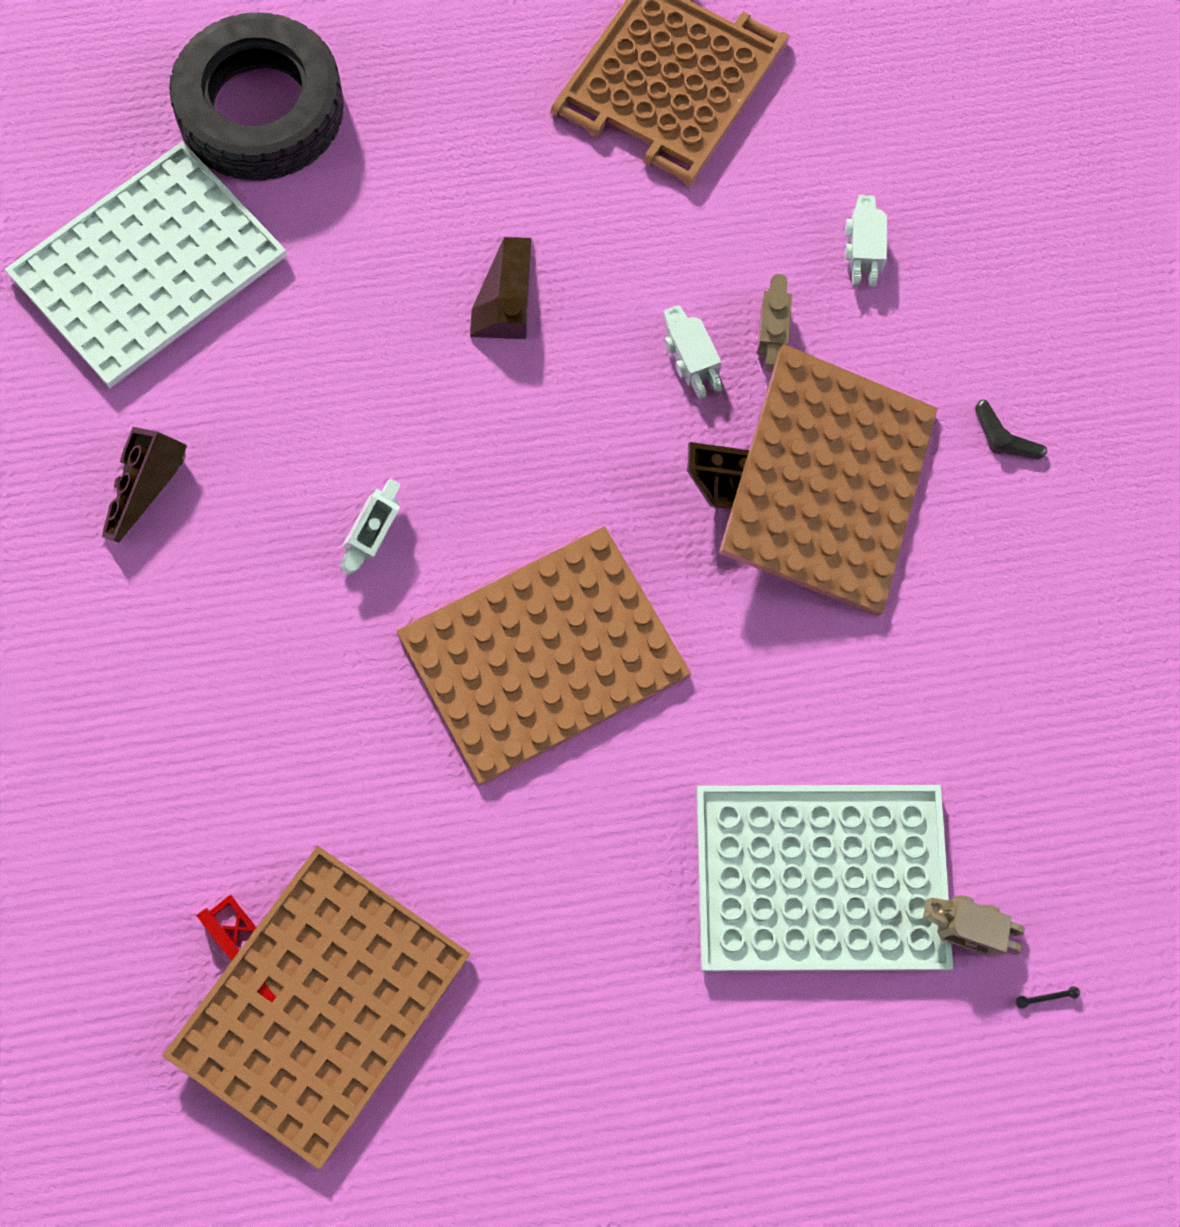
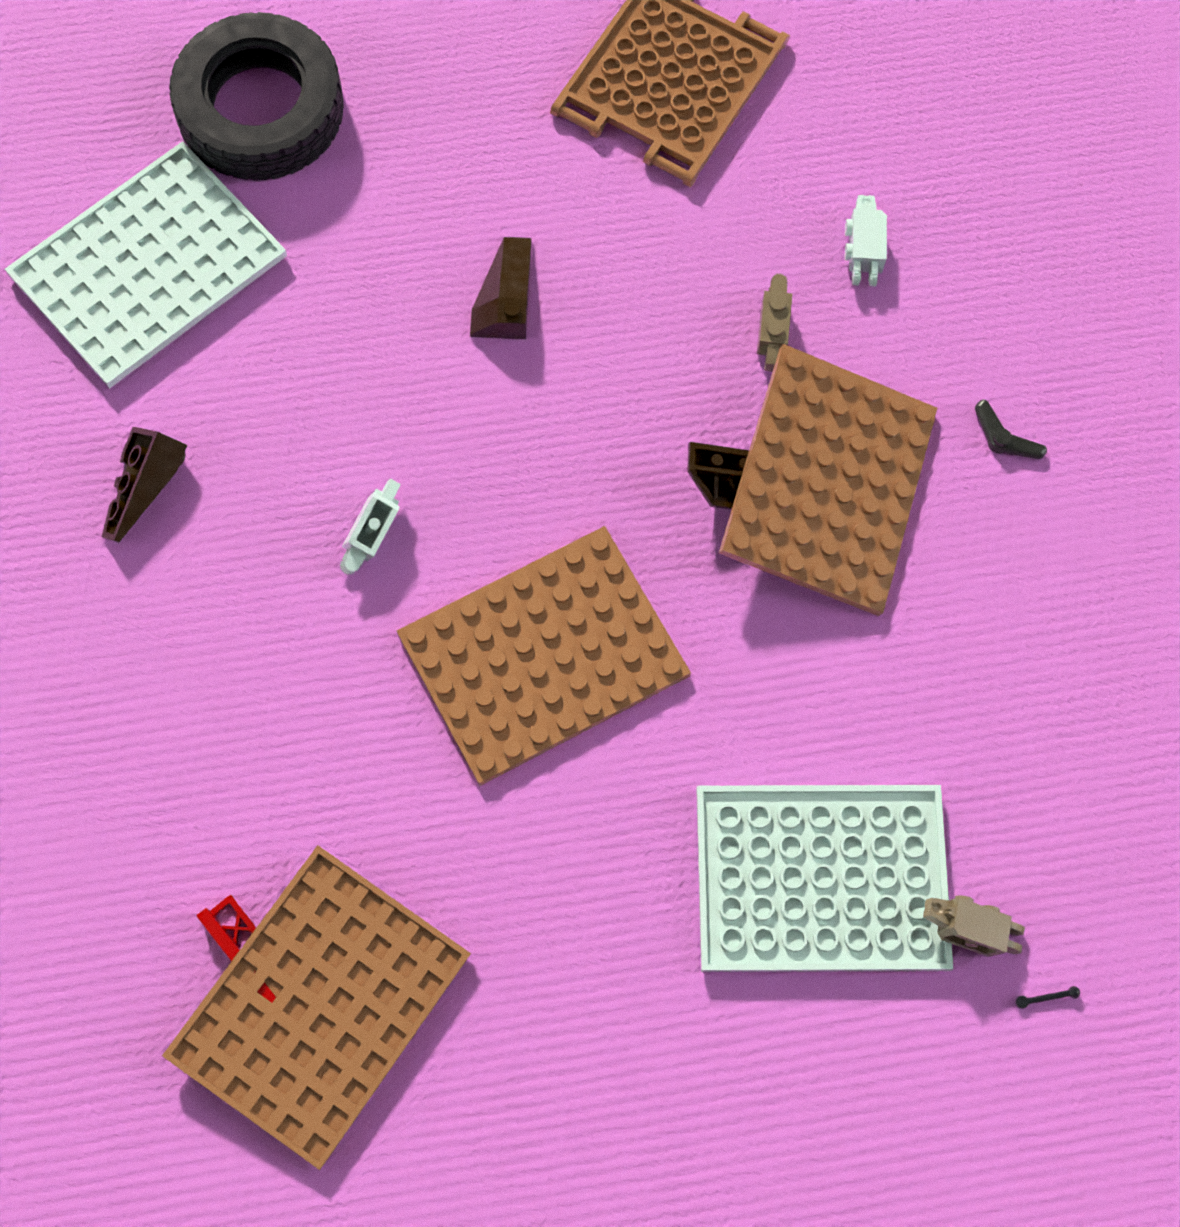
(692, 350): light aqua hinge -> none

